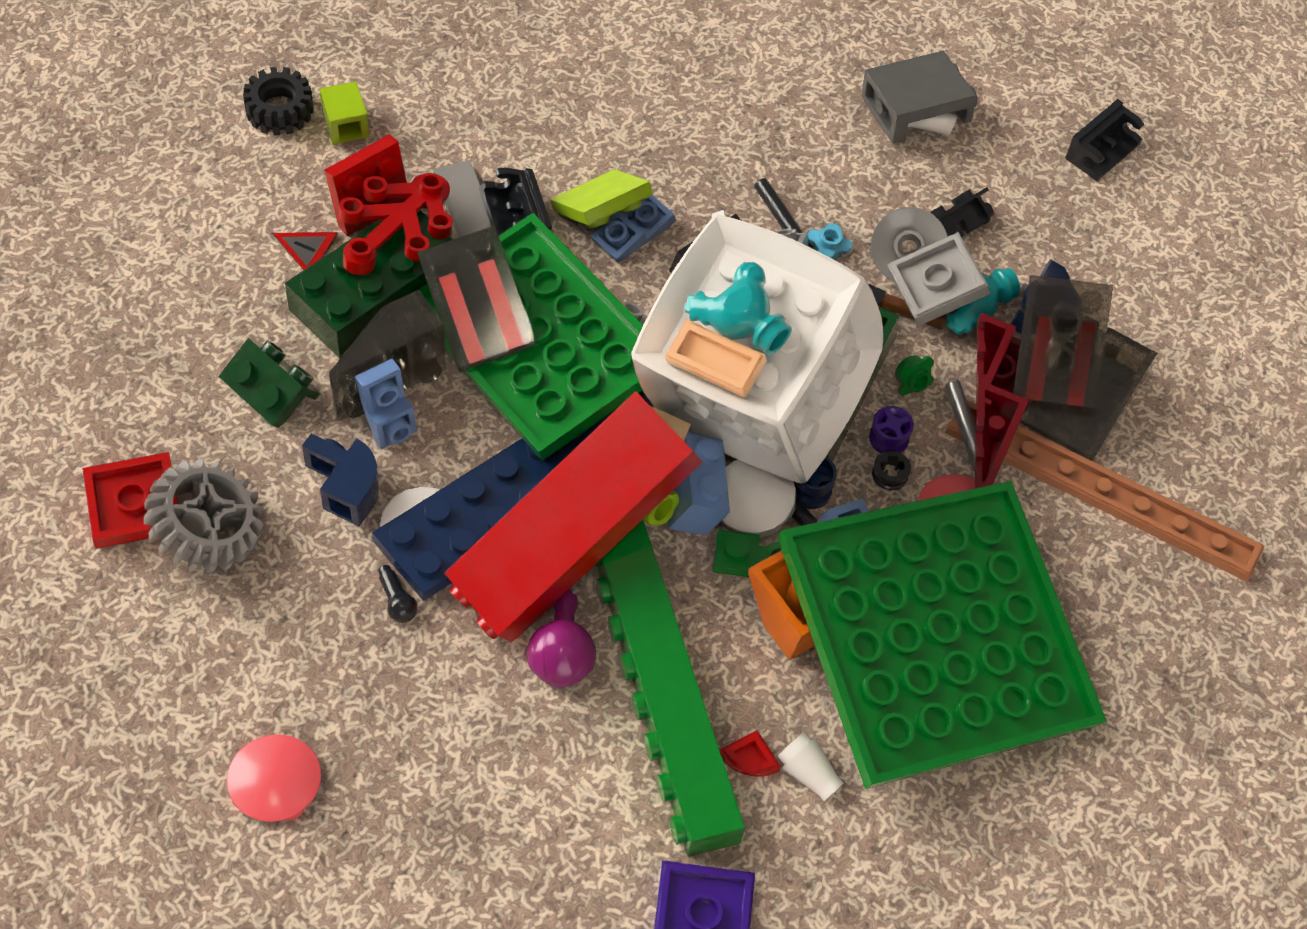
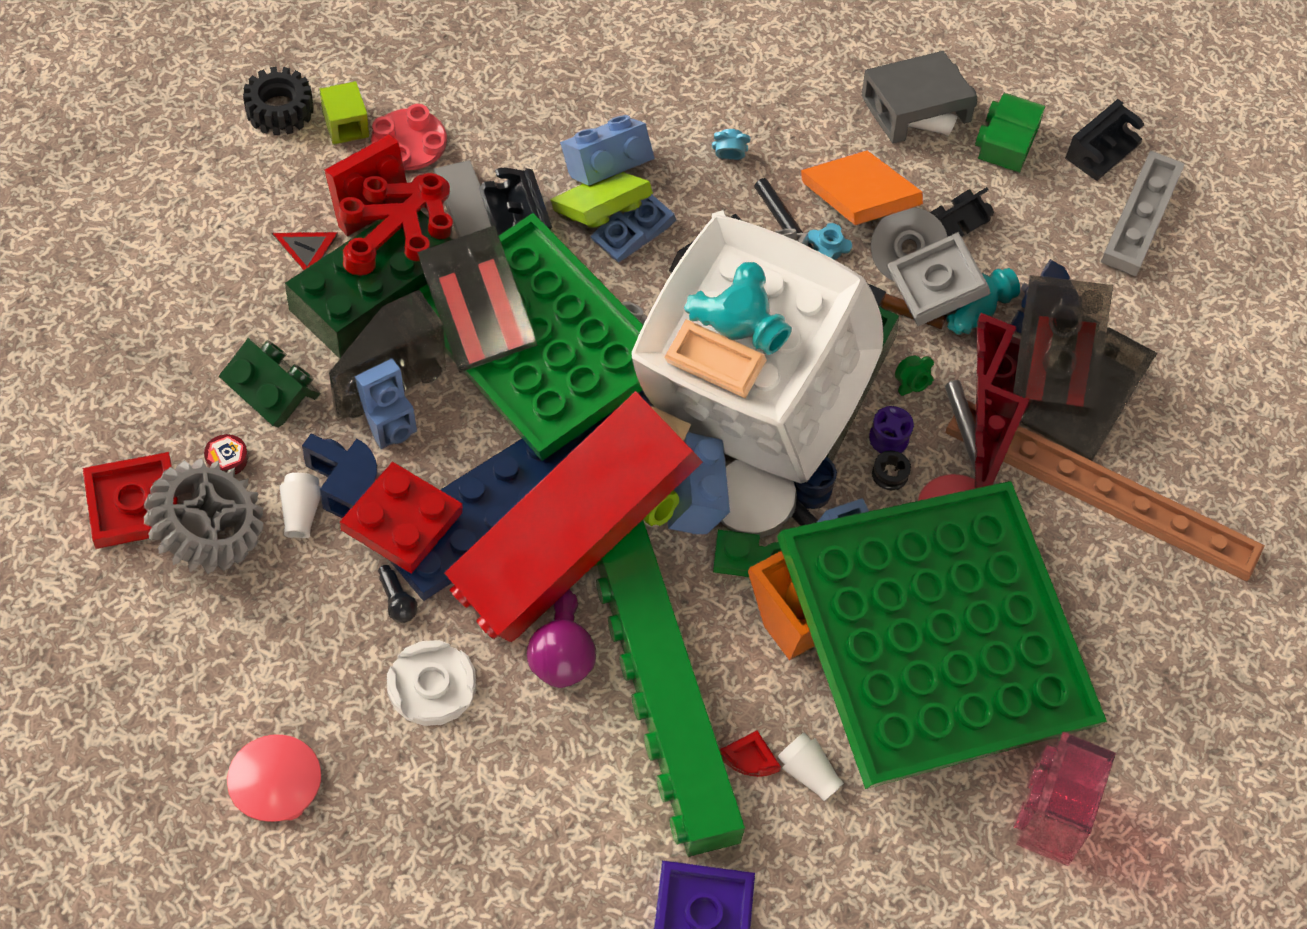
(229, 451): none -> tile
(299, 501): none -> white cone
(401, 517): none -> red plate
(418, 133): none -> coral dish
(434, 696): none -> white tile
(607, 150): none -> medium blue brick
(730, 144): none -> medium azure plate
(862, 187): none -> orange tile
(1010, 131): none -> green brick
(1063, 798): none -> clear pink brick
(1142, 213): none -> light grey plate

